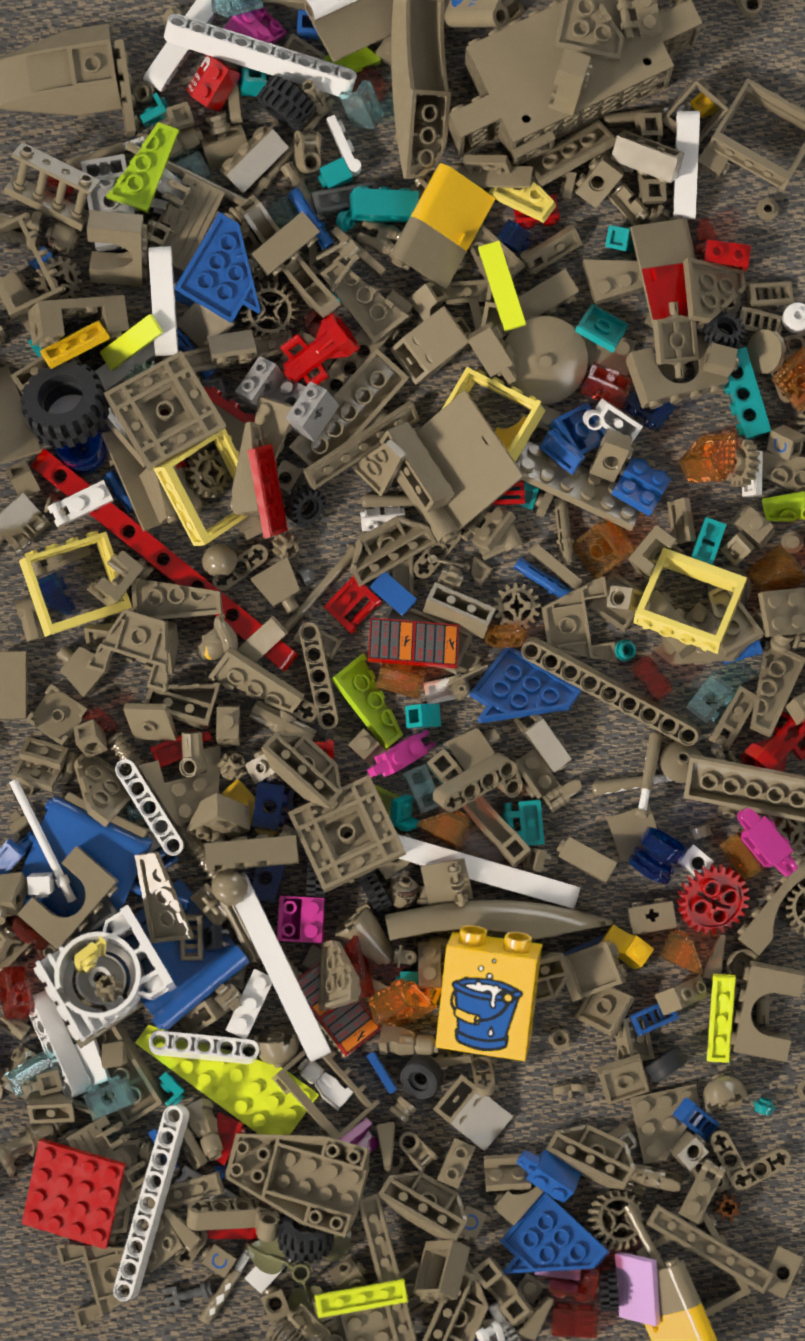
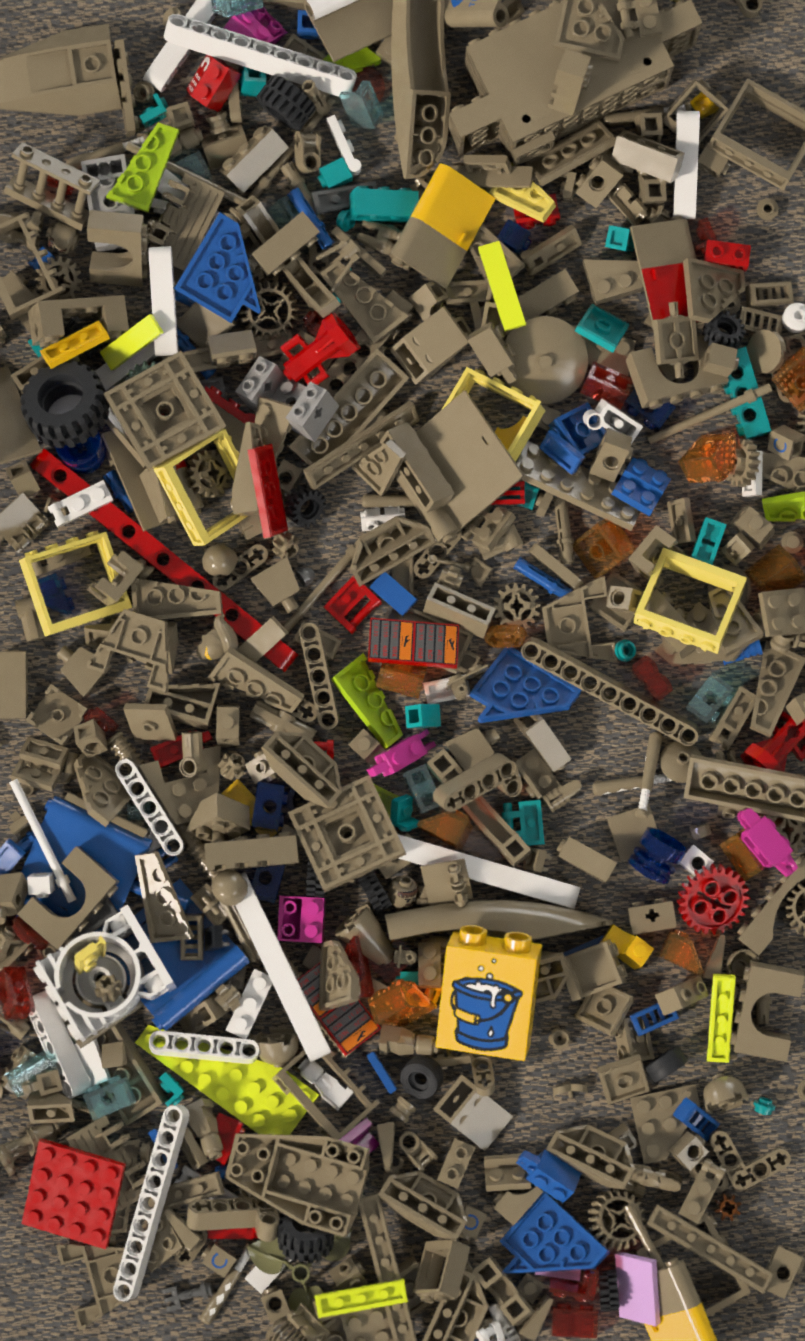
(748, 396): none -> dark tan bar

